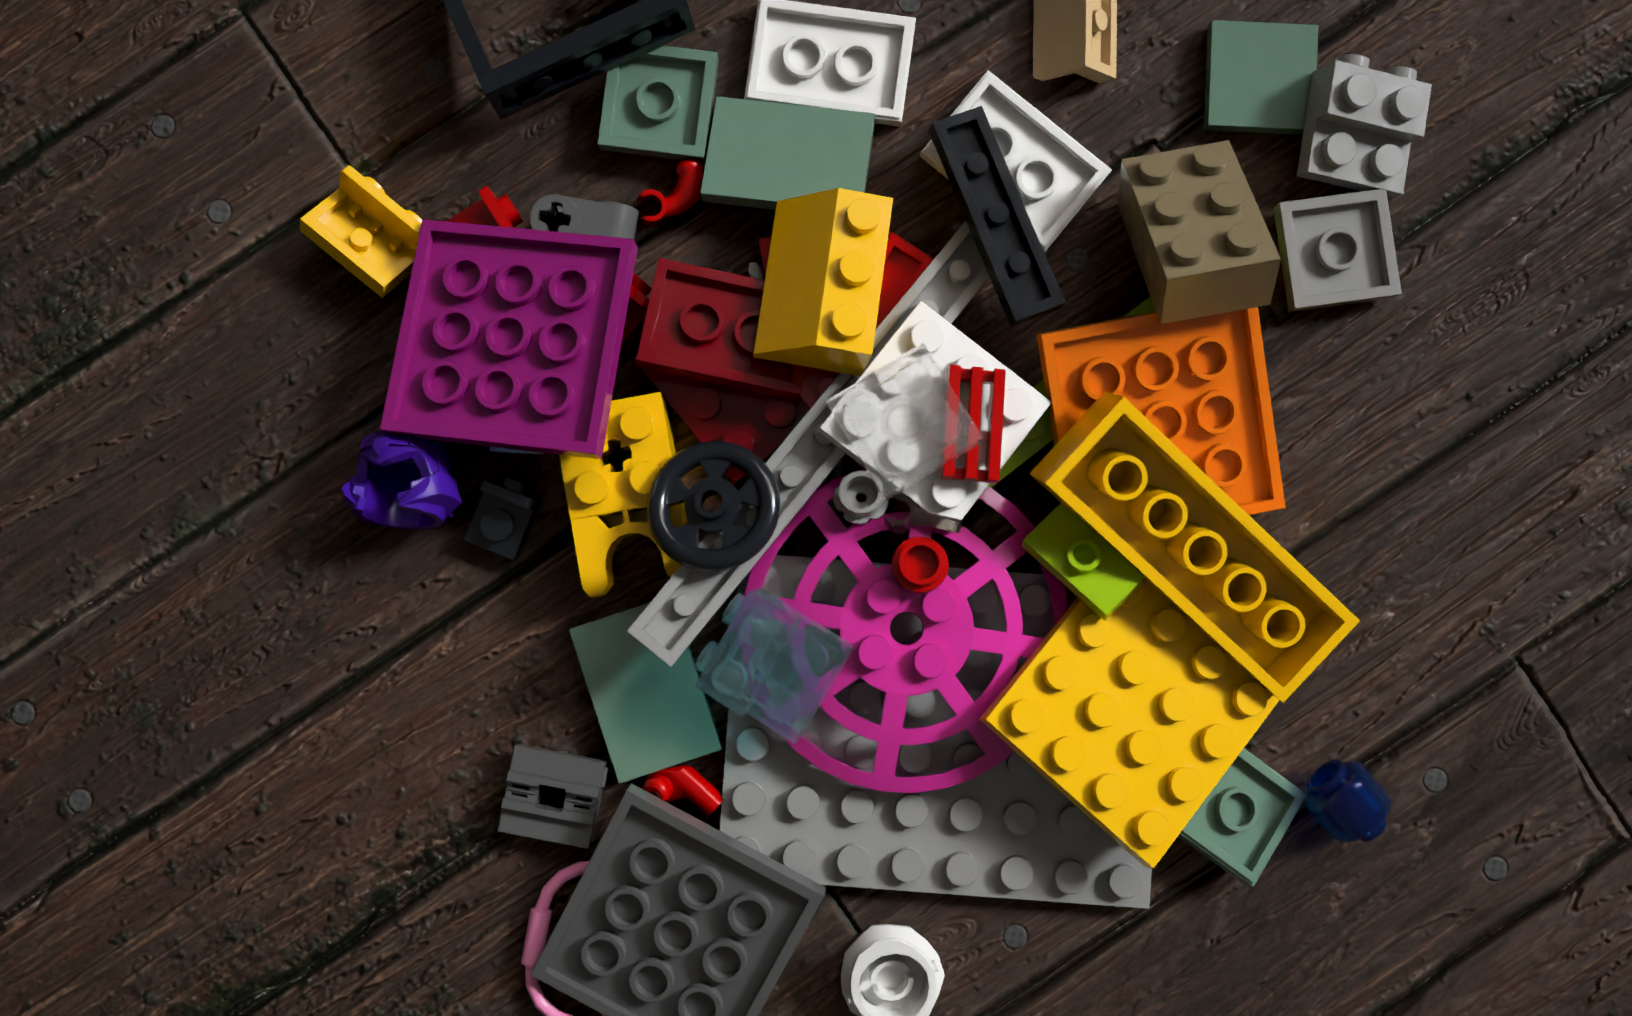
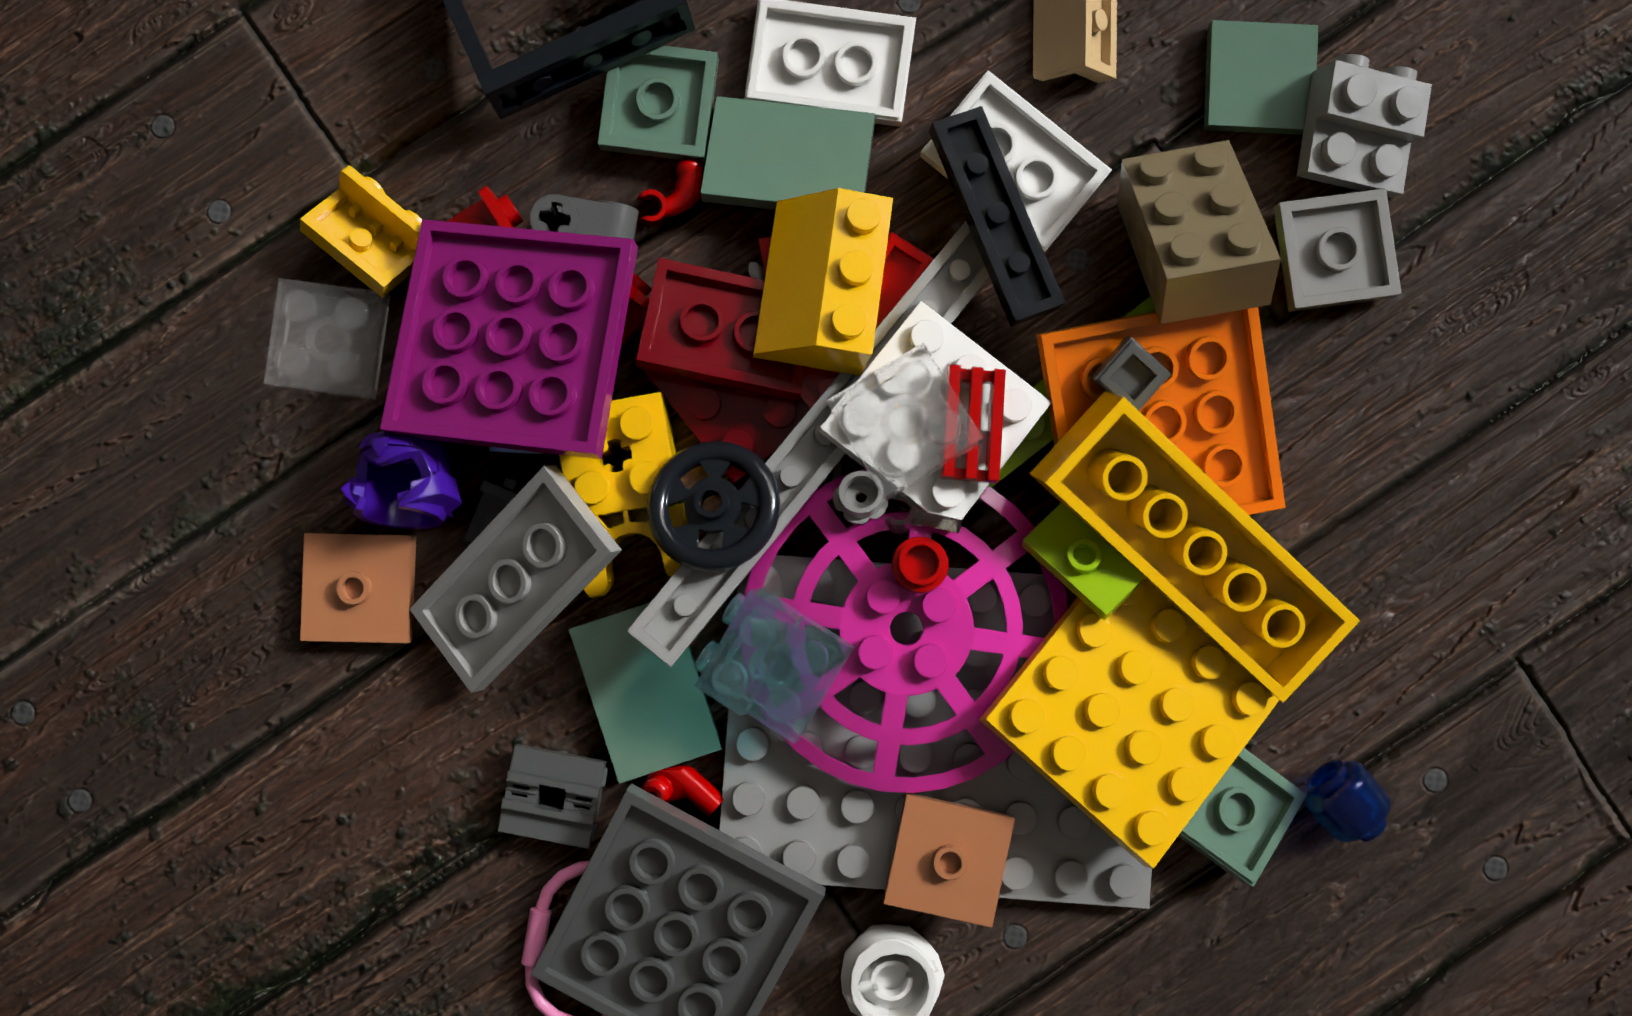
(327, 339): none -> clear plate
(358, 588): none -> nougat plate
(514, 578): none -> light grey plate
(948, 859): none -> nougat plate
(1130, 373): none -> dark grey tile

